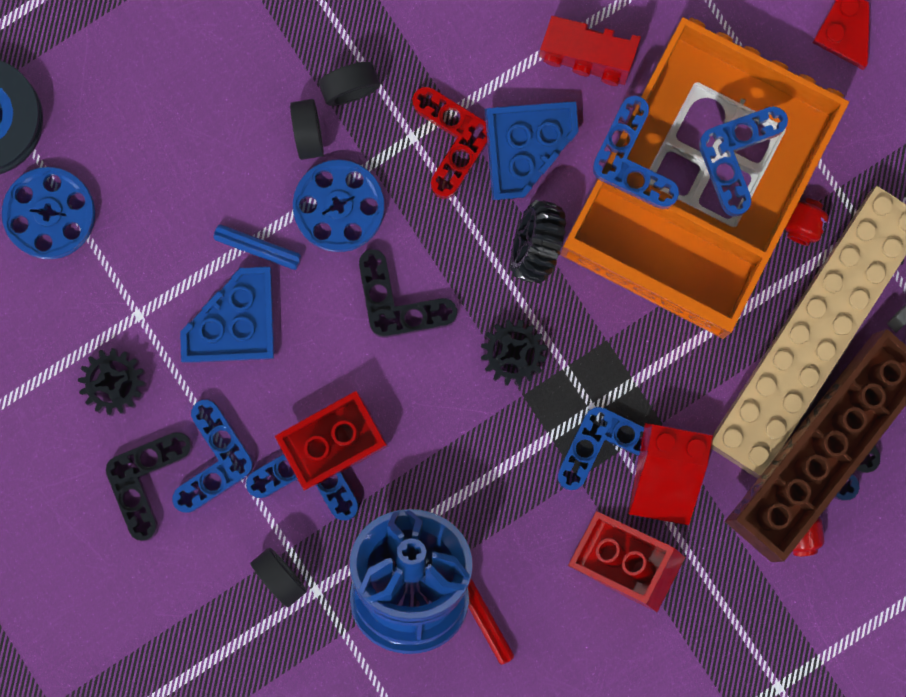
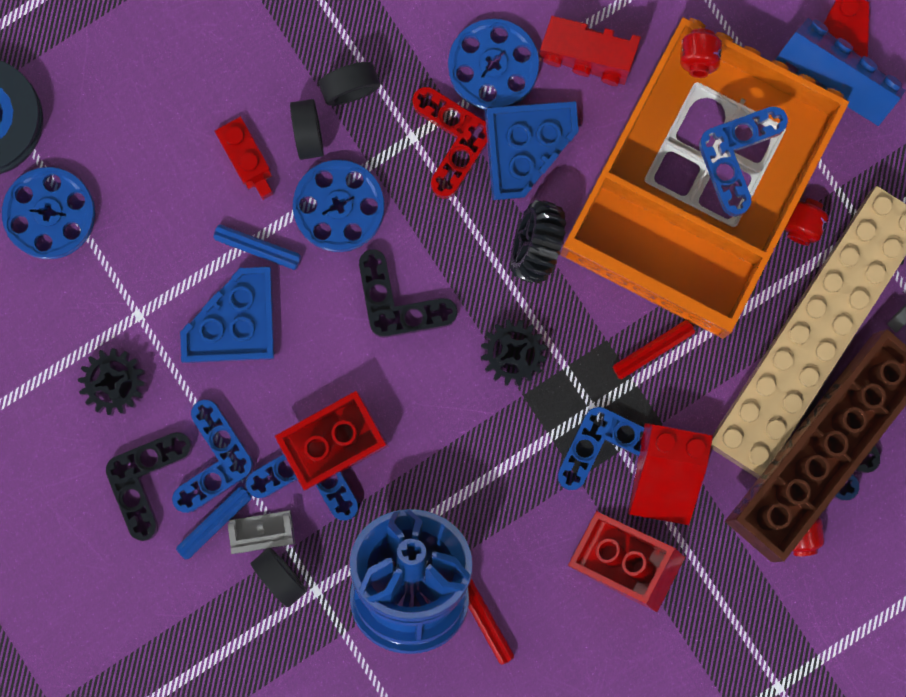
(213, 523): none -> blue axle
(245, 156): none -> red hinge
(261, 532): none -> light grey hinge
(490, 50): none -> blue wedge
(624, 166): blue beam -> none
(653, 349): none -> red axle
(700, 52): none -> red head
(838, 67): none -> blue wedge

